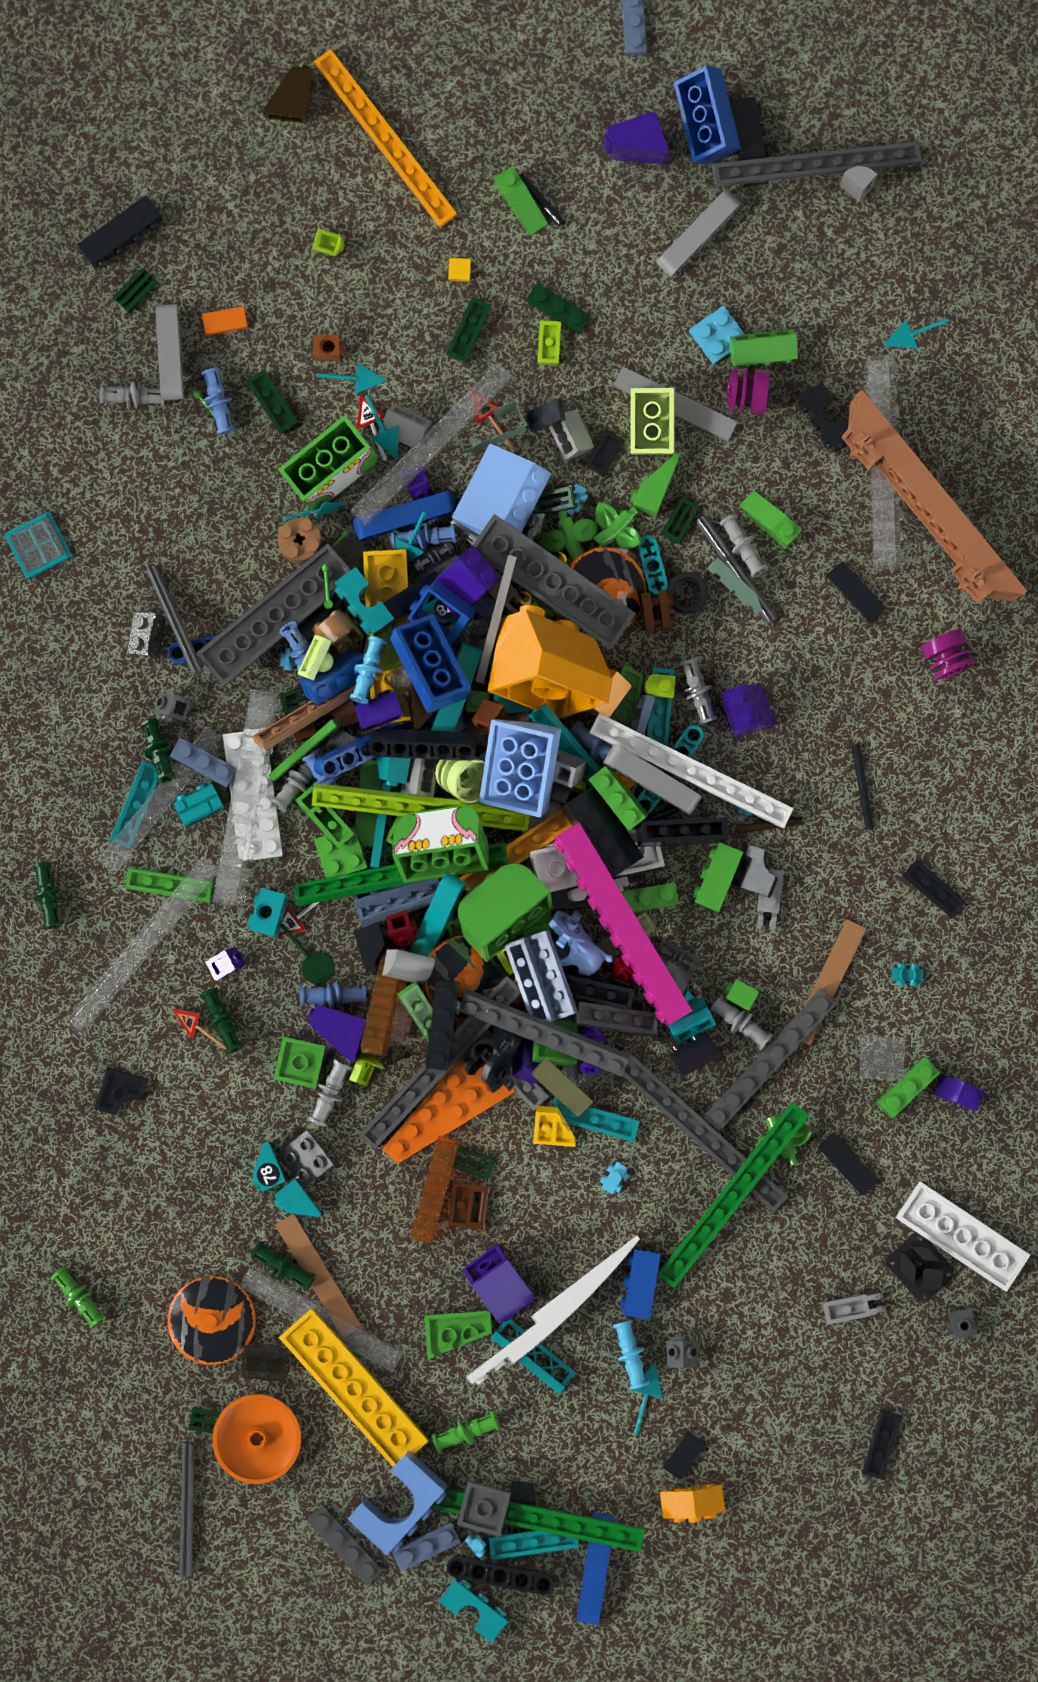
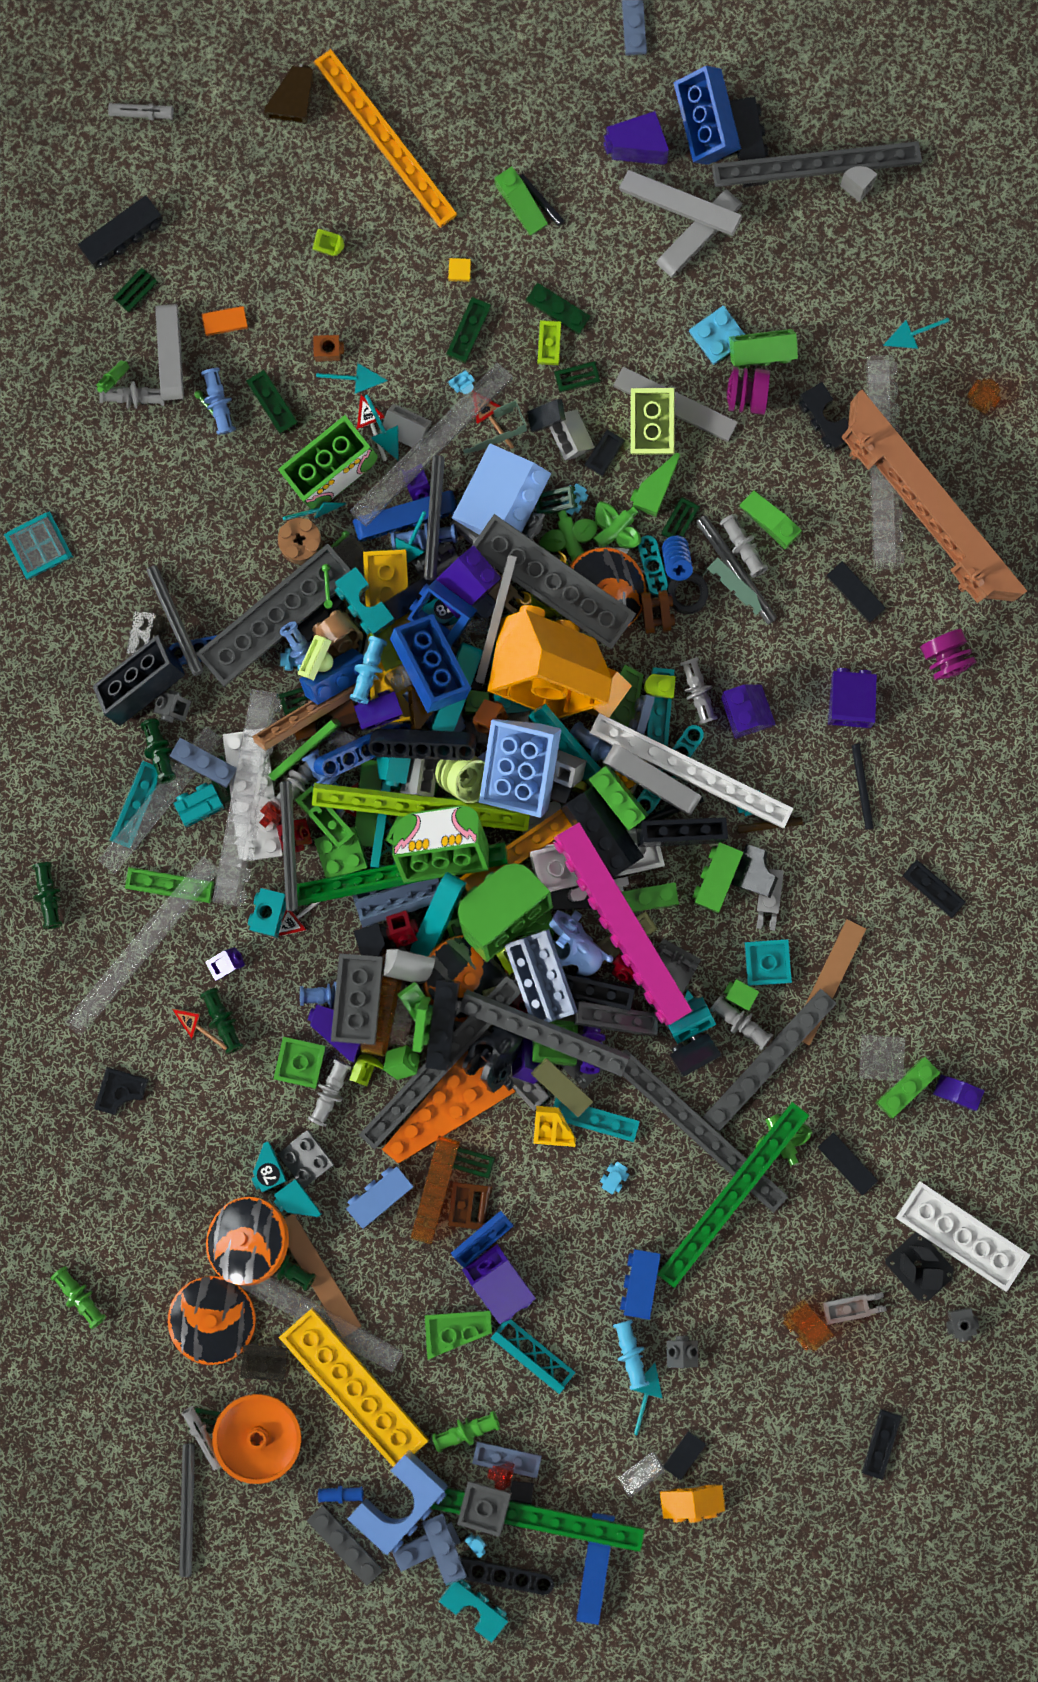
(110, 379): none -> bright green piece
(138, 681): none -> black slope
(145, 111): none -> light grey pin
(191, 1416): none -> light grey pin
(247, 1241): none -> dish
(271, 813): none -> clear red tile
(289, 846): none -> dark grey axle
(301, 834): none -> dark red brick
(317, 966): dark green piece -> none
(340, 1494): none -> blue pin
(357, 999): none -> dark grey plate
(379, 1196): none -> medium blue brick
(401, 1062): none -> bright green brick
(423, 1019): none -> bright green plate
(434, 517): none -> dark grey axle
(444, 1549): none -> sand blue plate
(462, 382): none -> medium azure piece
(482, 1239): none -> blue tile
(490, 1455): none -> sand blue plate
(502, 1475): none -> clear red tile
(528, 1543): teal plate -> none
(553, 1314): white slope -> none
(579, 384): none -> dark green tile
(641, 1474): none -> clear plate
(677, 558): none -> blue piece
(680, 202): none -> light grey tile
(768, 962): none -> teal plate
(807, 1325): none -> clear orange brick
(852, 698): none -> dark purple slope
(912, 975): teal piece -> none
(984, 395): none -> clear orange brick

